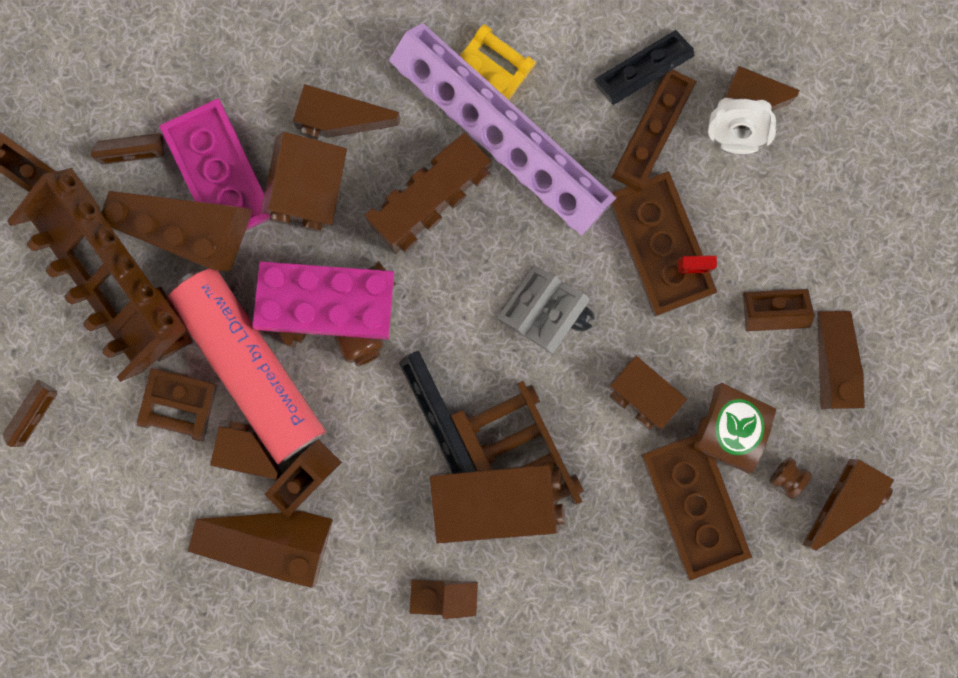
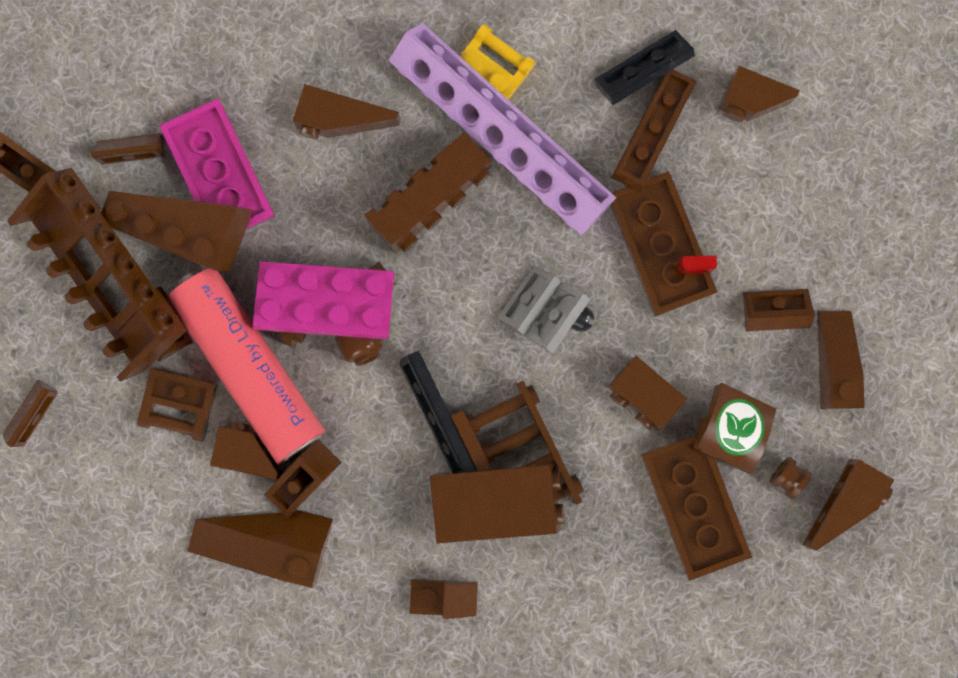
(303, 181): reddish brown brick -> none
(753, 114): white plate -> none

